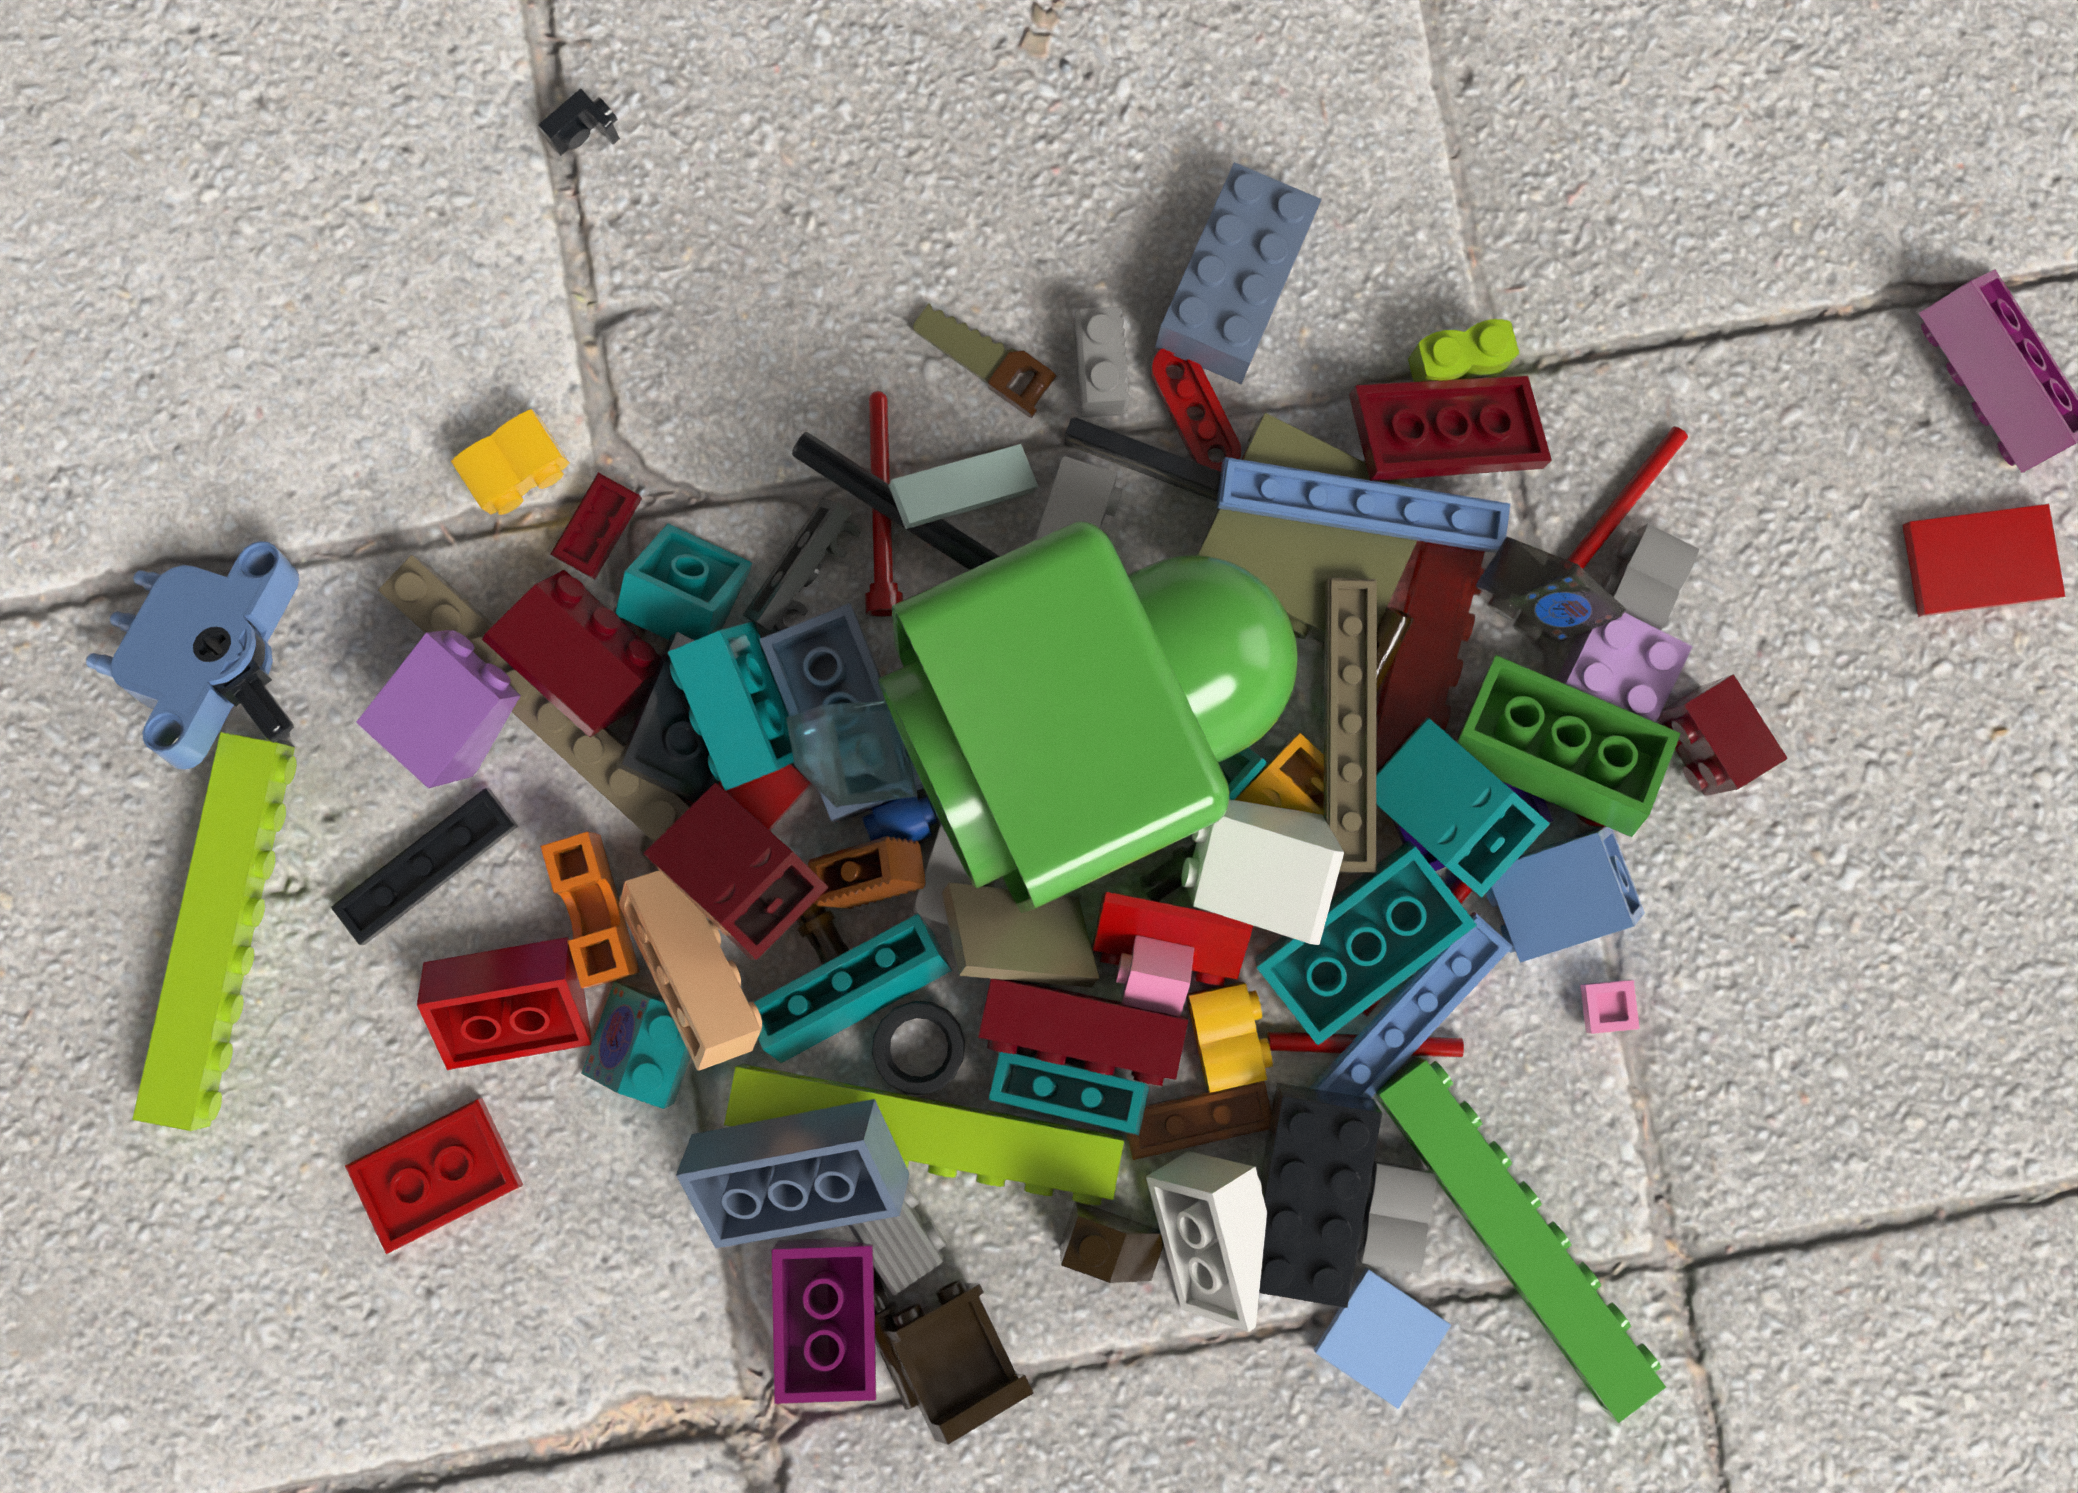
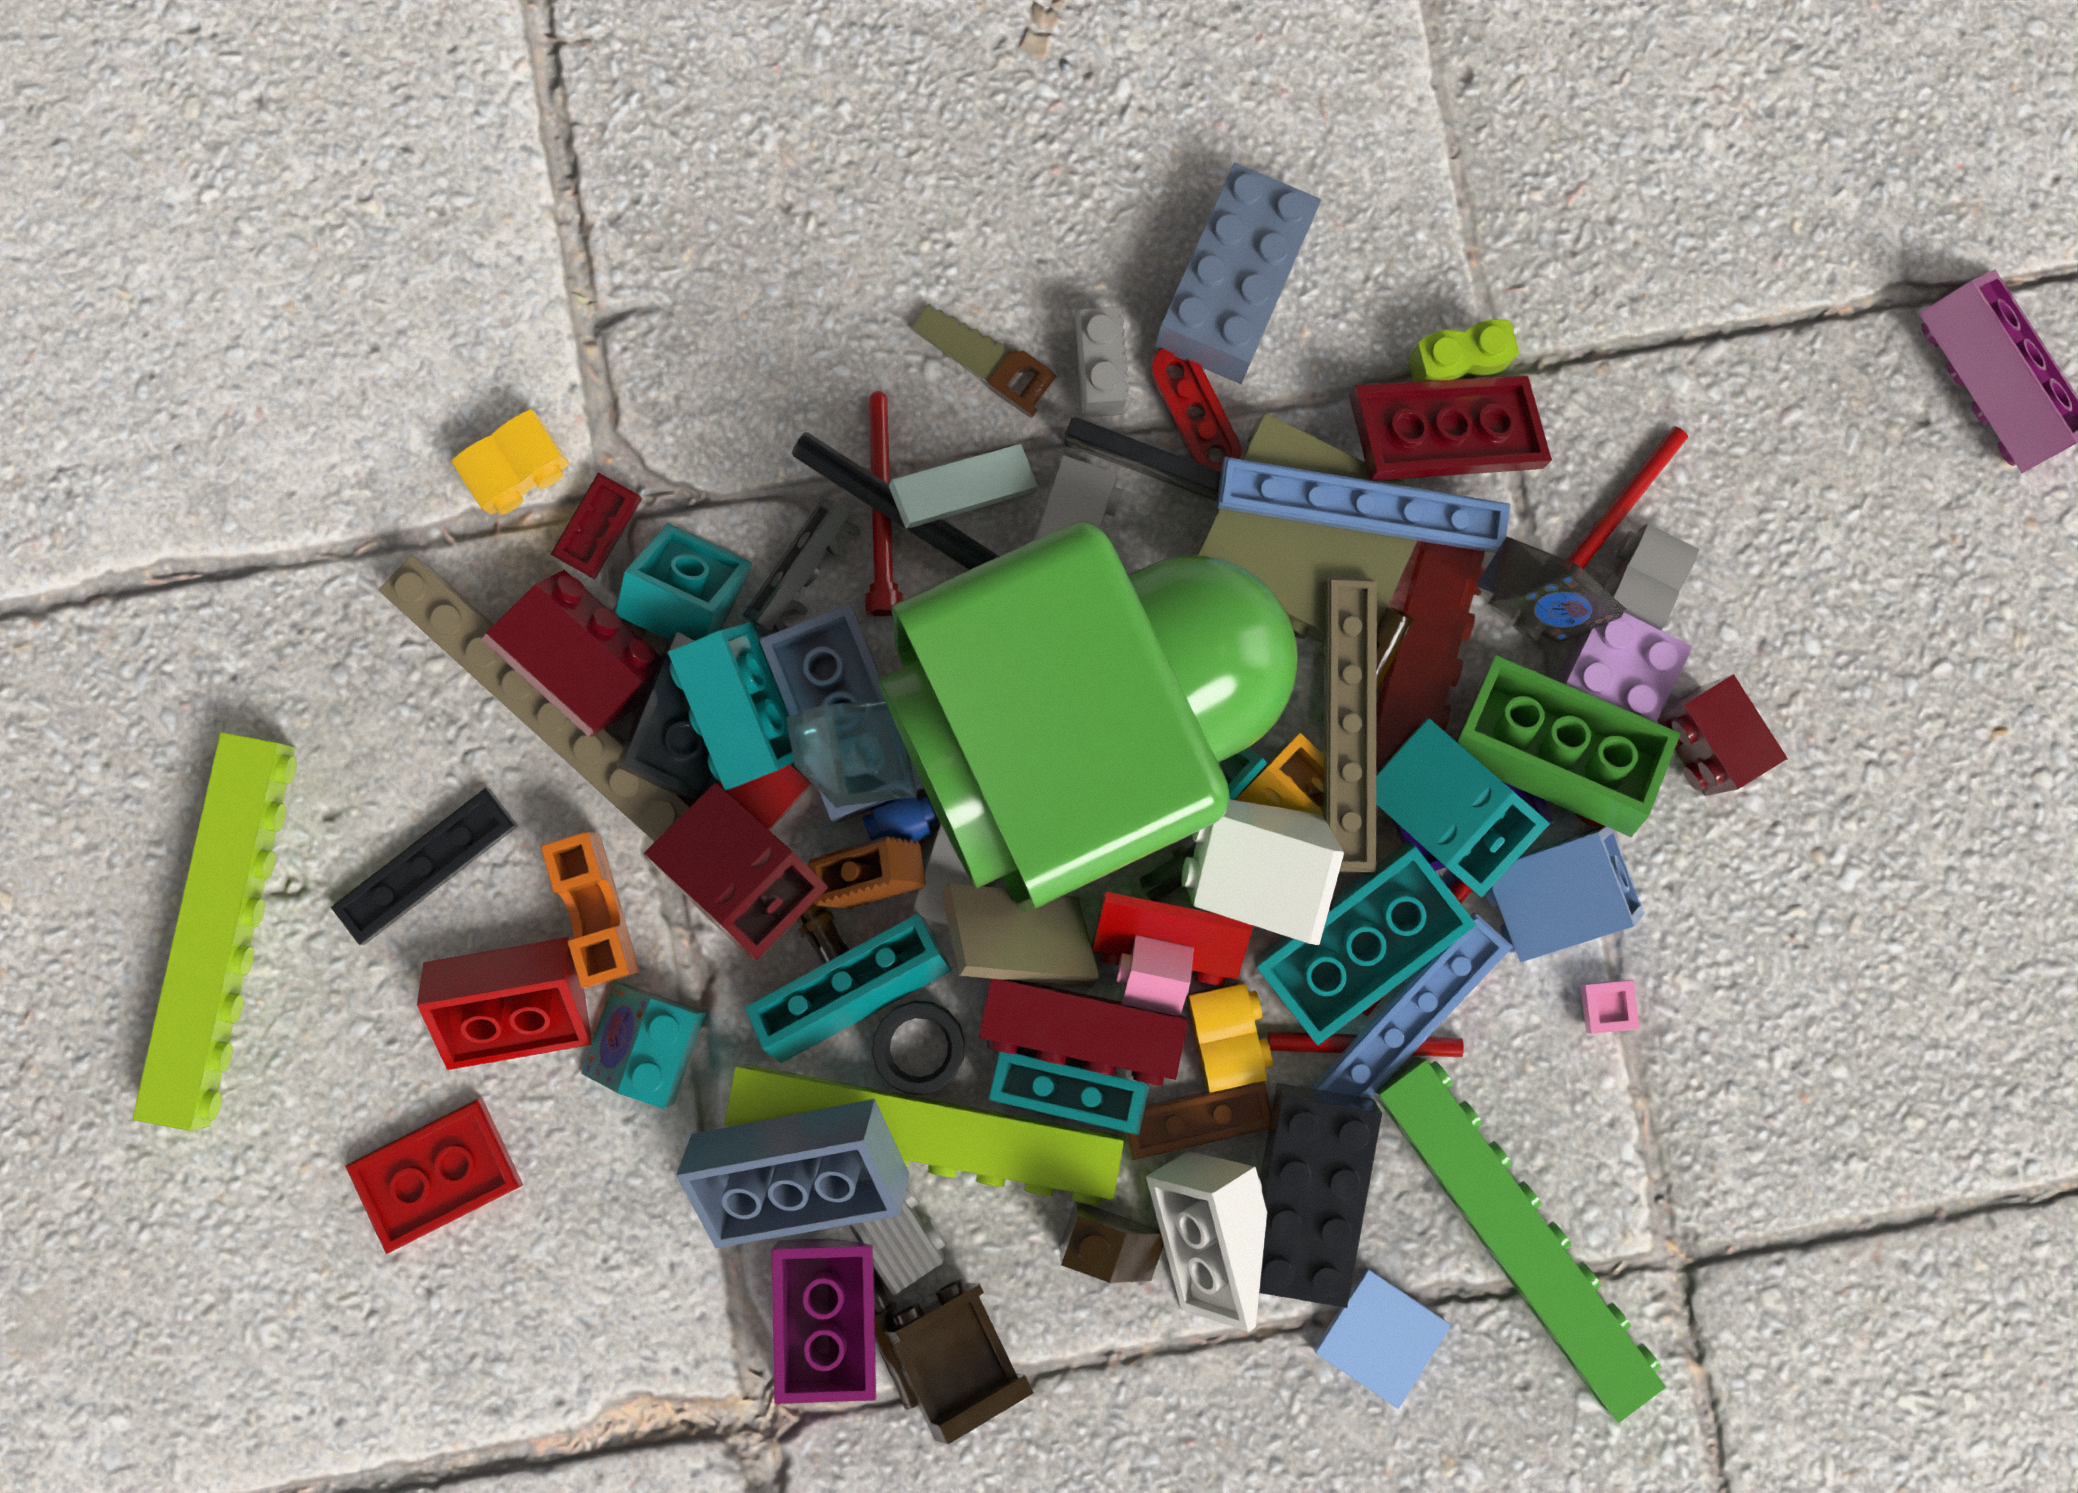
(203, 650): medium blue piece -> none
(441, 709): medium lavender slope -> none
(572, 121): black bracket -> none
(690, 970): light nougat brick -> none
(1396, 1217): light grey brick -> none
(1983, 560): red tile -> none

